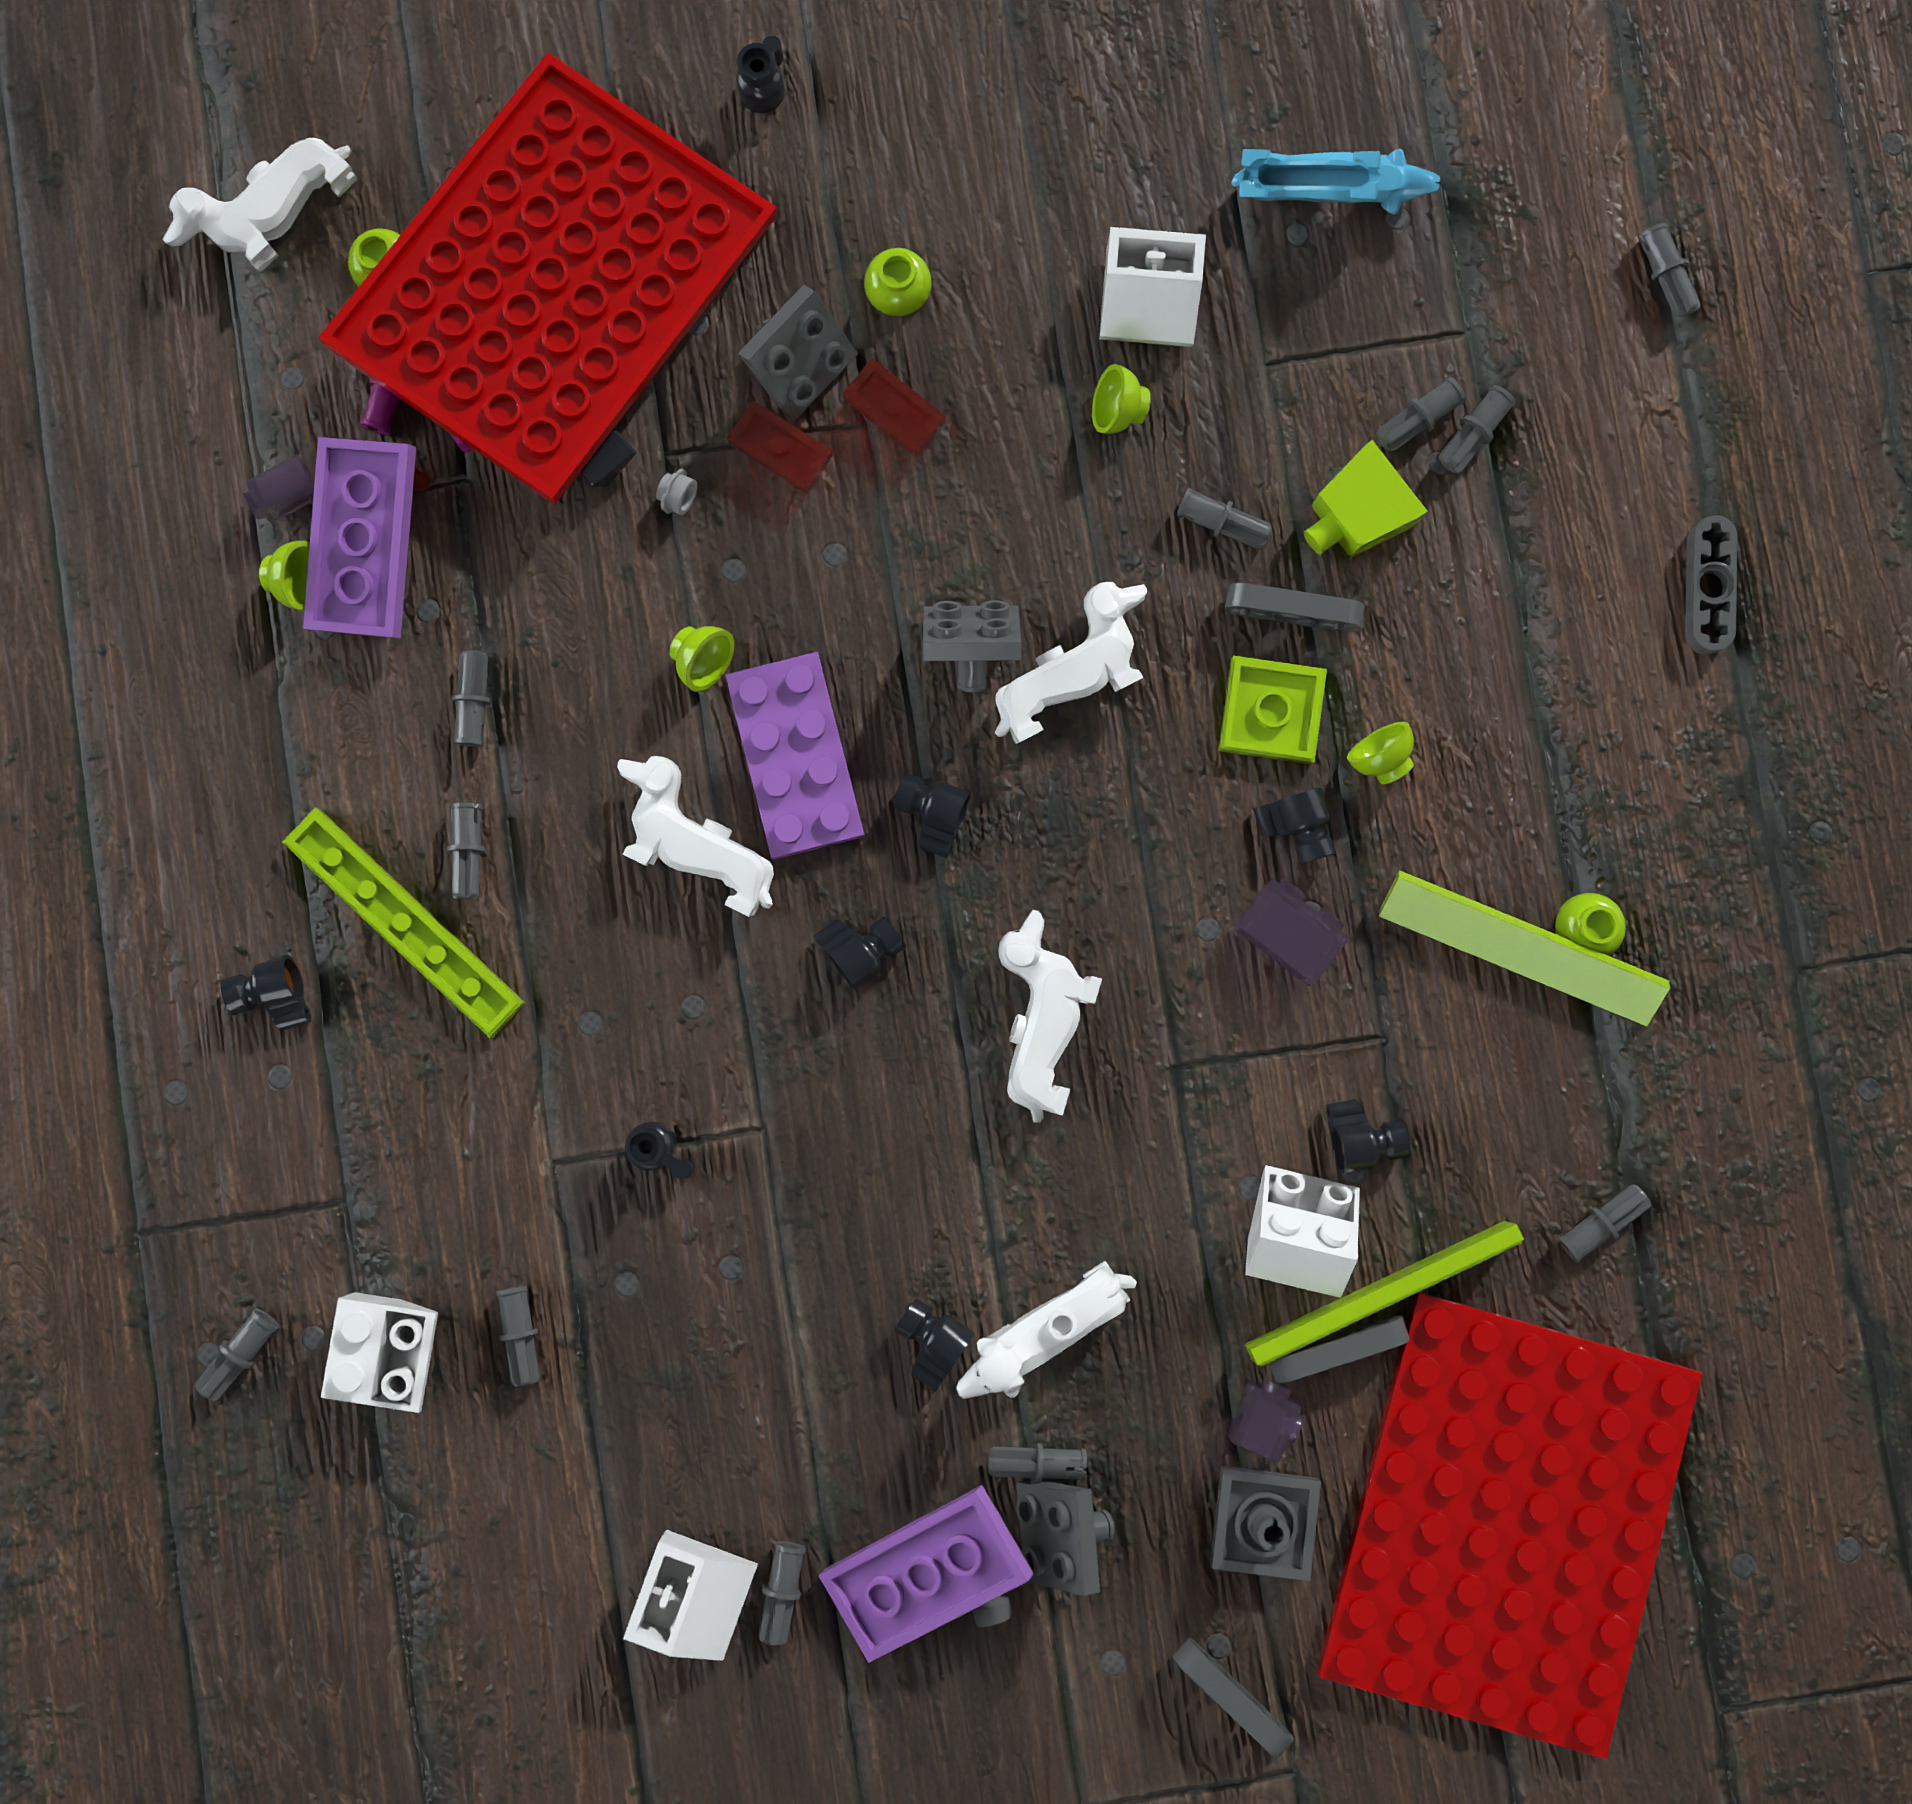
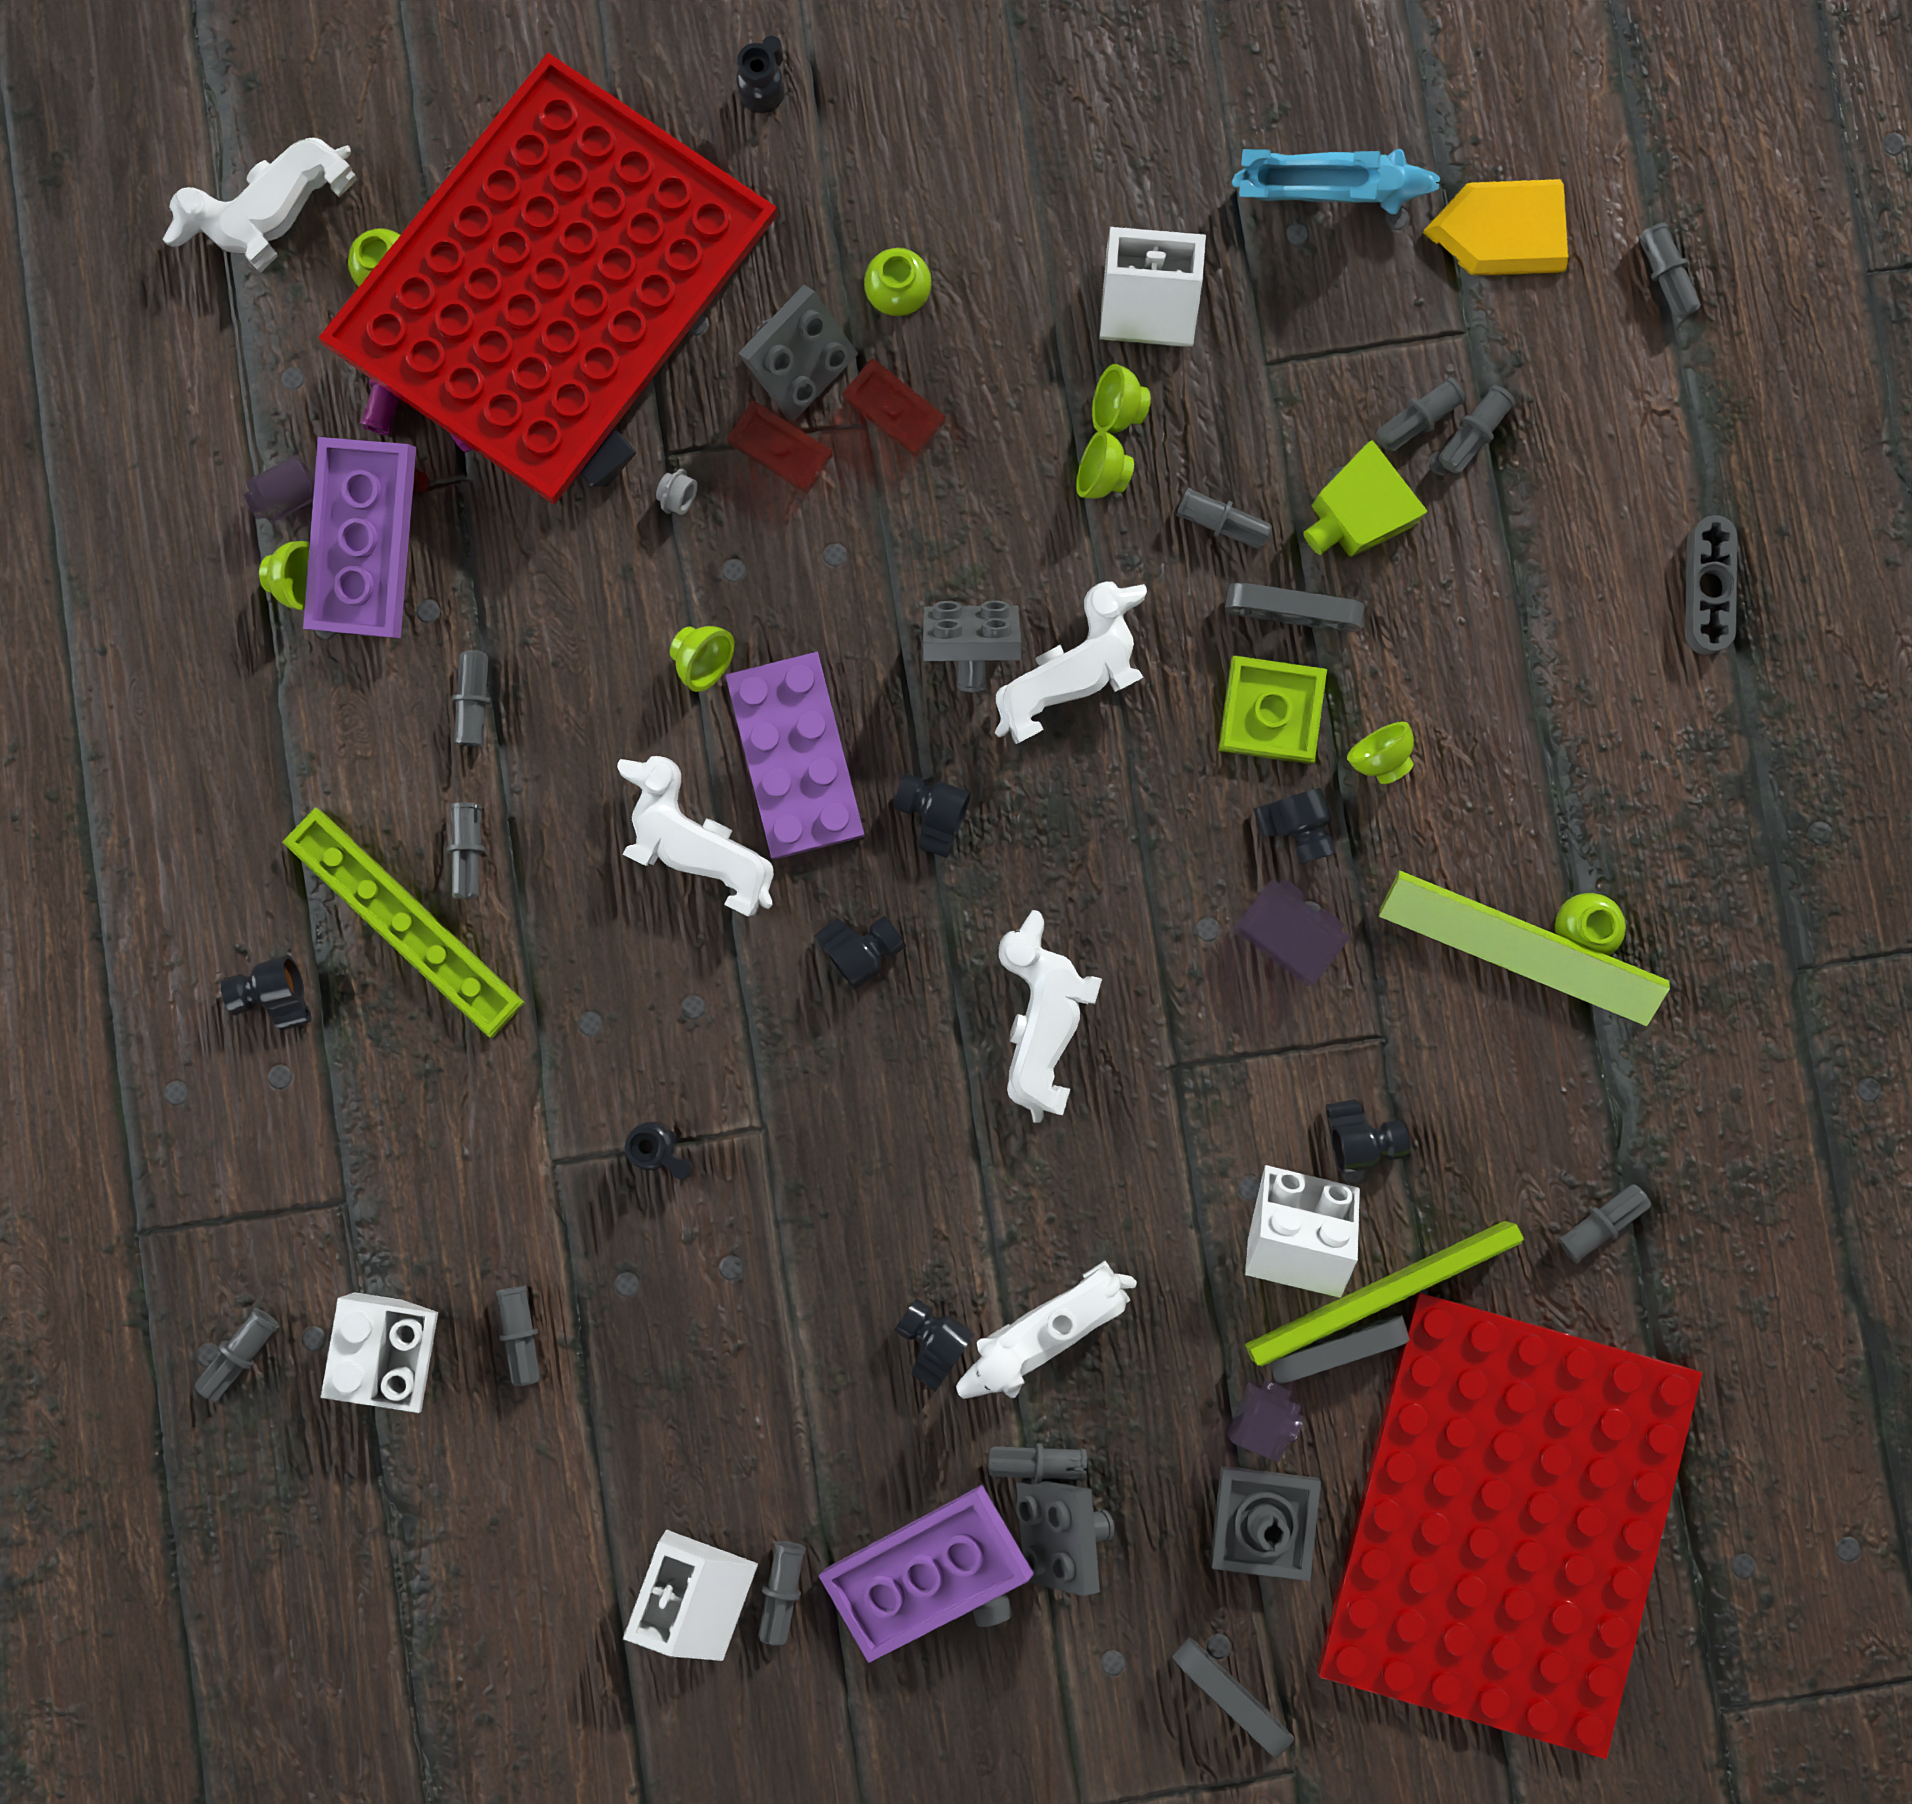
(1103, 467): none -> lime piece
(1505, 227): none -> yellow tile

